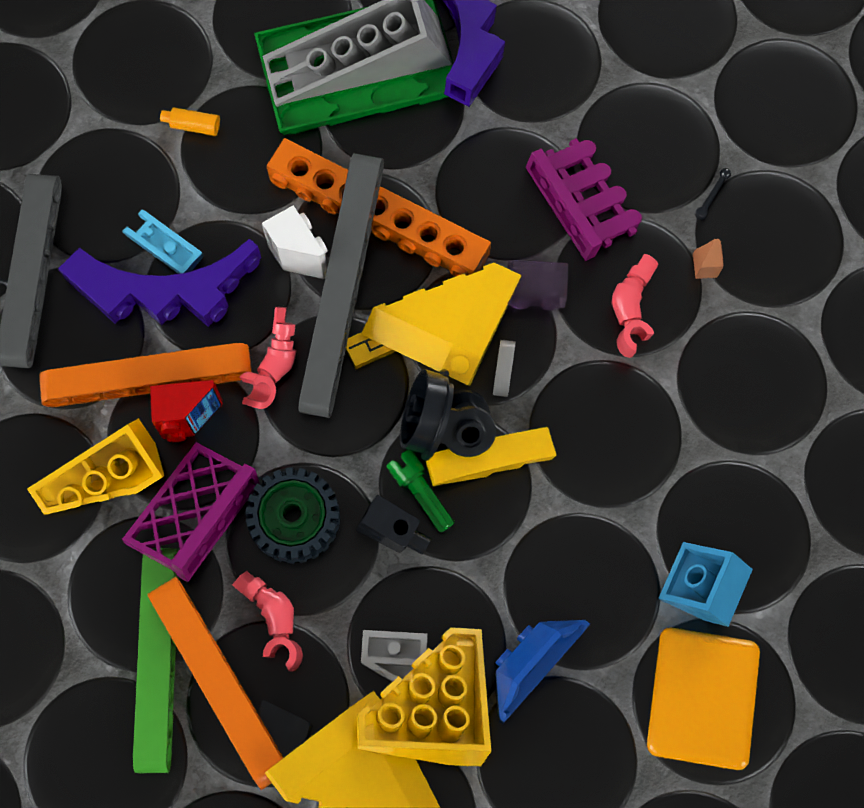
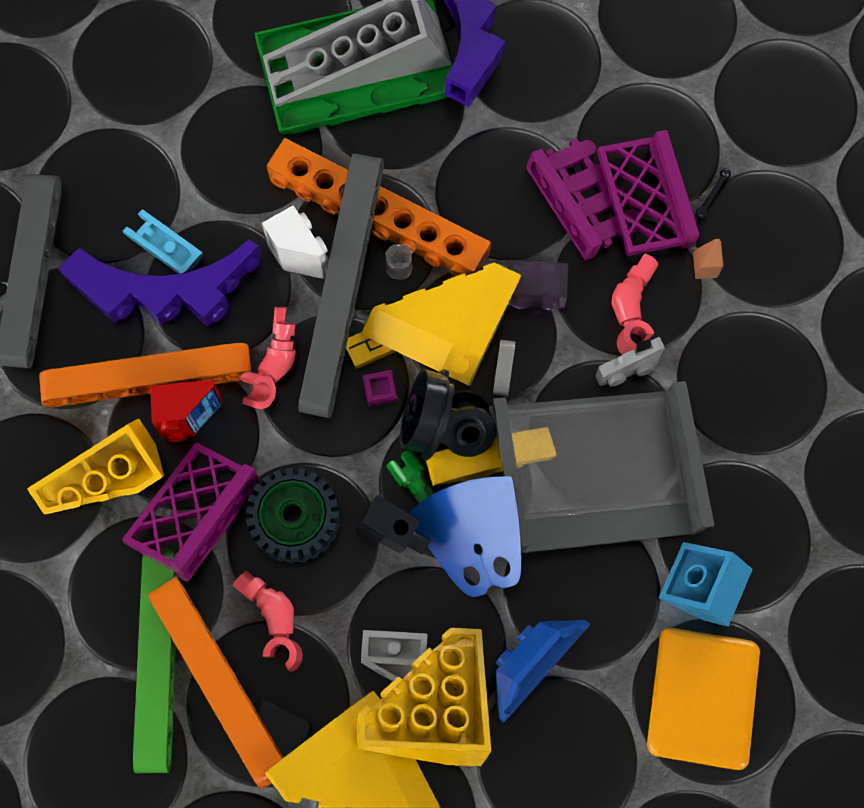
(191, 121): light orange cylinder -> none
(380, 388): none -> magenta tile
(399, 253): none -> clear bush
(472, 514): none -> piece
(604, 469): none -> clear piece
(630, 363): none -> light grey wing
(672, 194): none -> magenta fence

